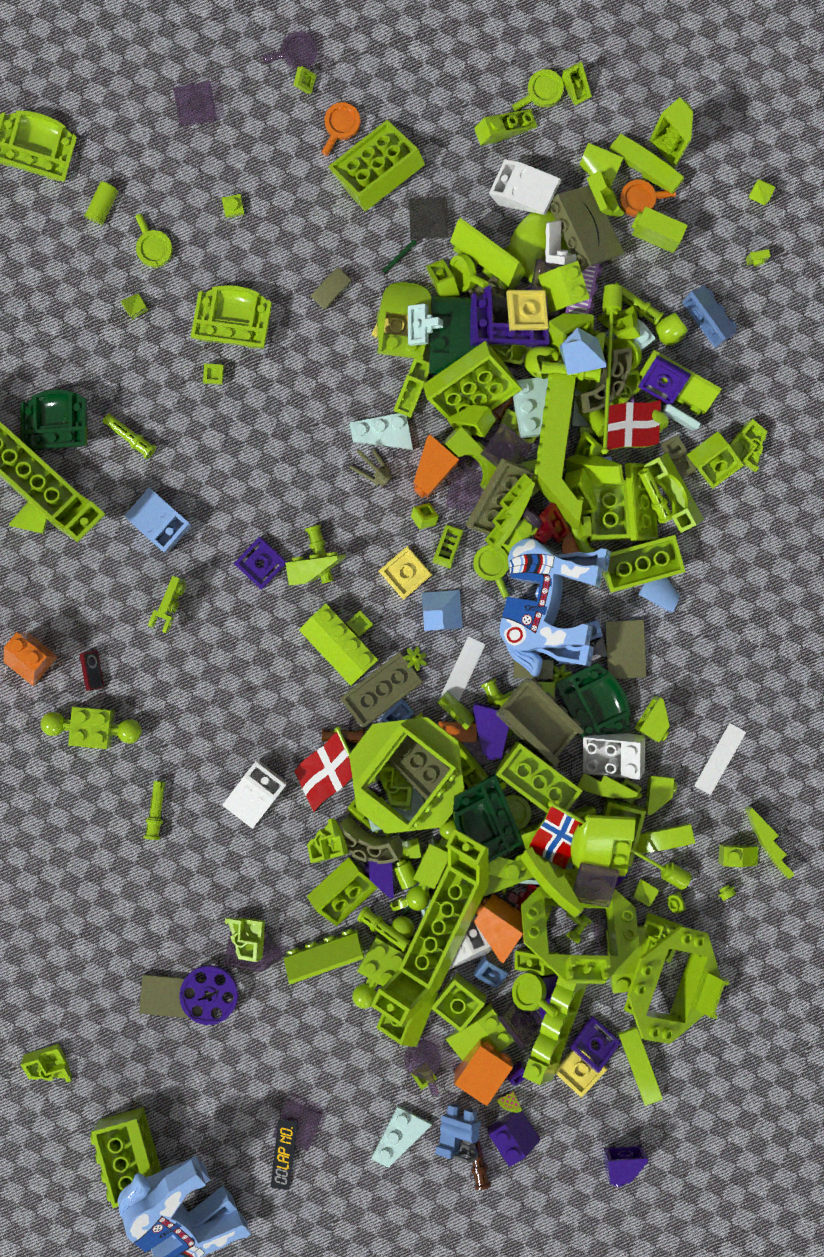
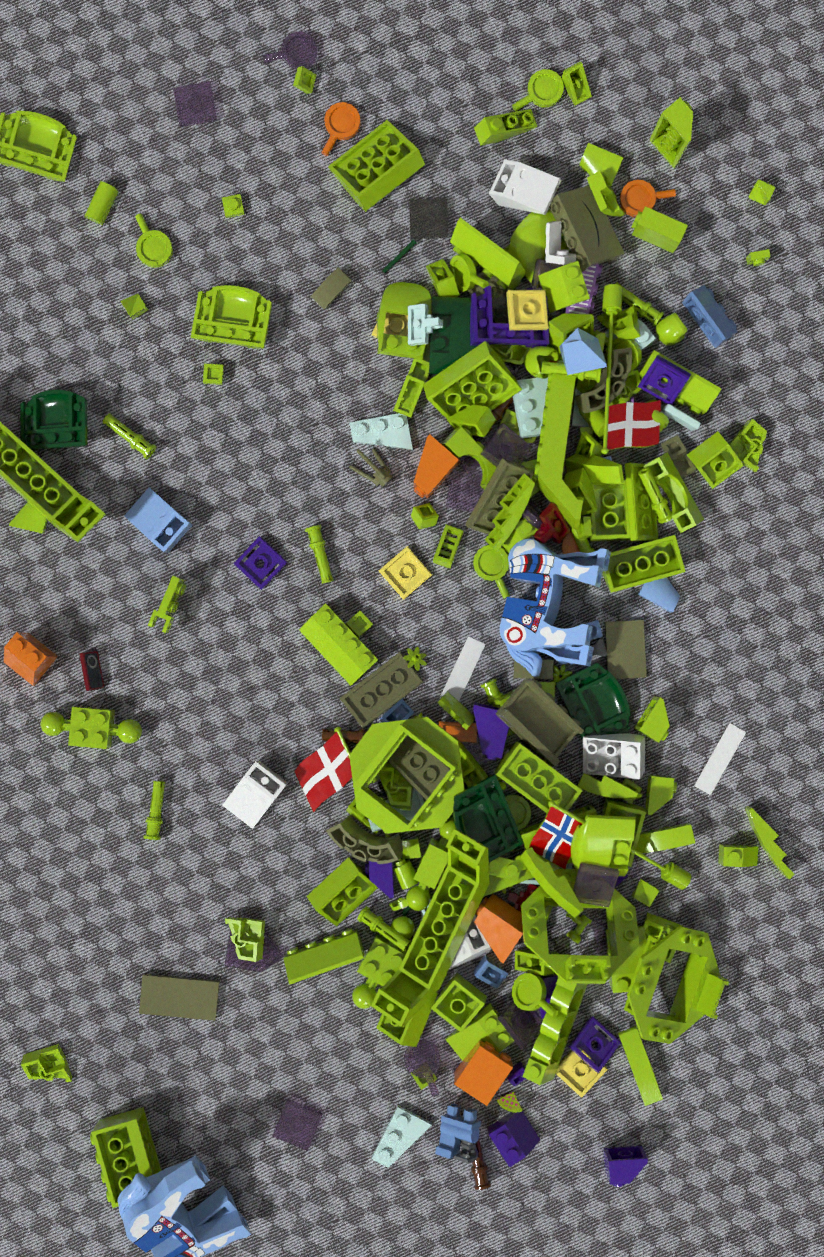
(208, 1004): dark purple wedge -> none
(283, 1154): black sticker -> none
(309, 570): lime slope -> none
(327, 844): lime slope -> none
(442, 610): light blue slope -> none
(647, 163): lime slope -> none
(676, 903): lime plate -> none
(727, 892): lime plate -> none

